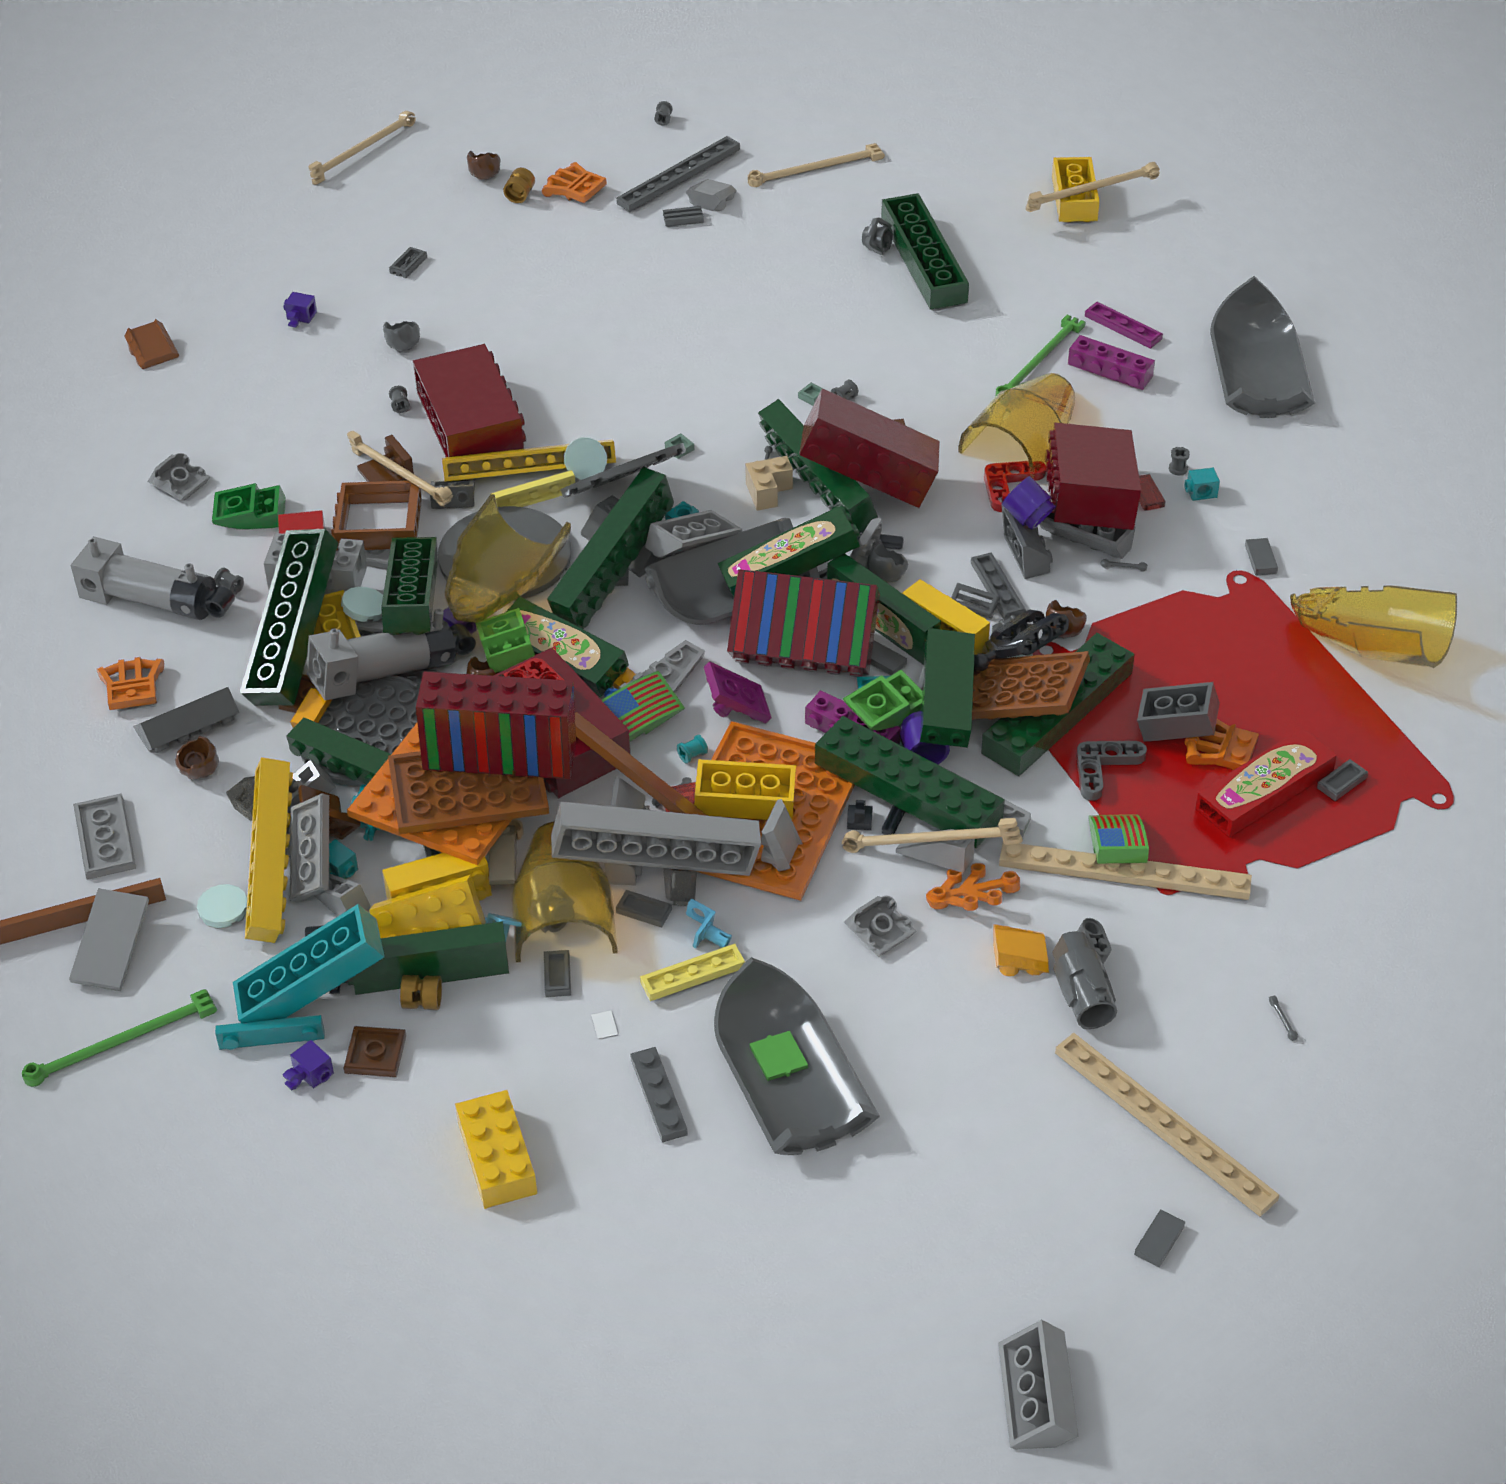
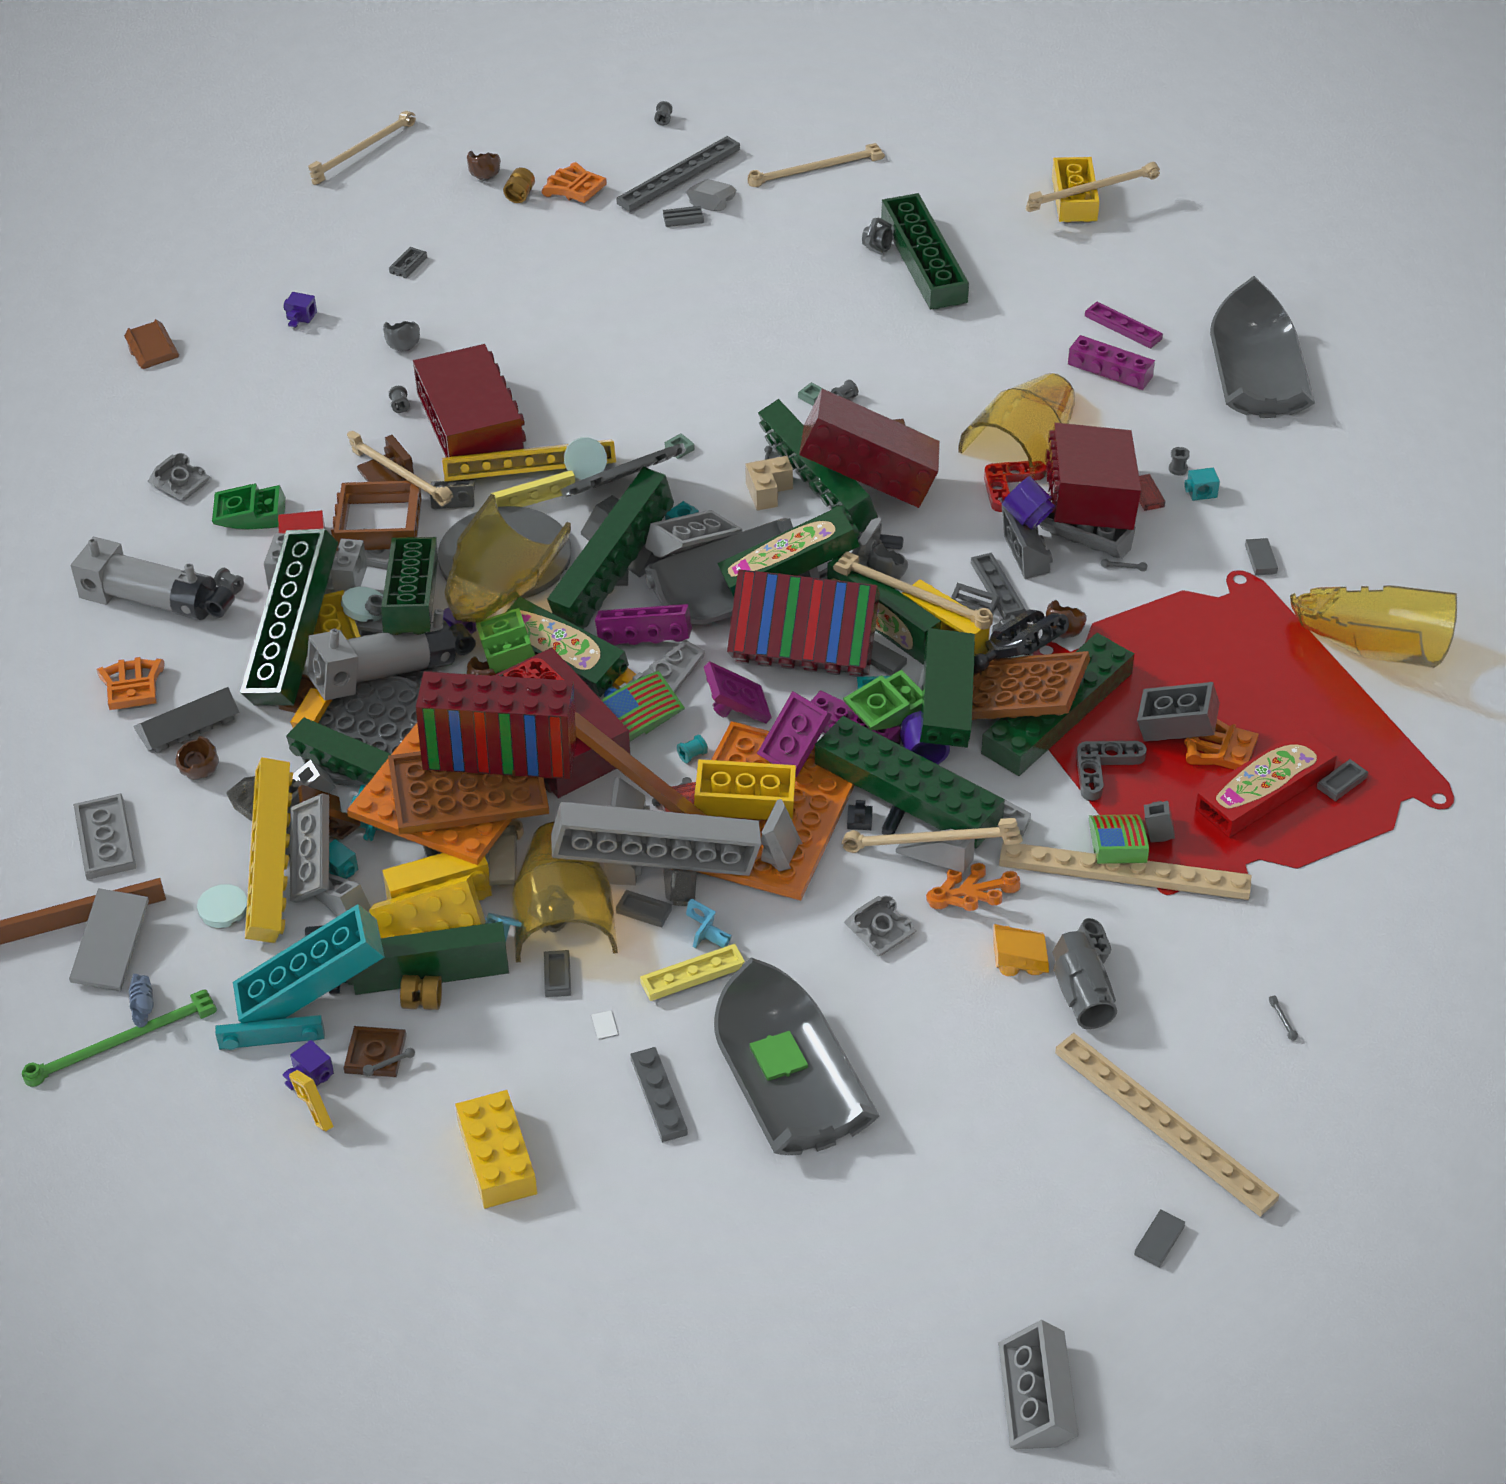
(140, 999): none -> sand blue hinge
(307, 1091): none -> yellow tile
(368, 1070): none -> dark grey hinge
(374, 604): none -> dark grey plate
(644, 624): none -> magenta brick
(794, 732): none -> magenta plate
(850, 562): none -> tan hinge
(1068, 326): bright green hinge -> none
(1159, 821): none -> dark grey brick

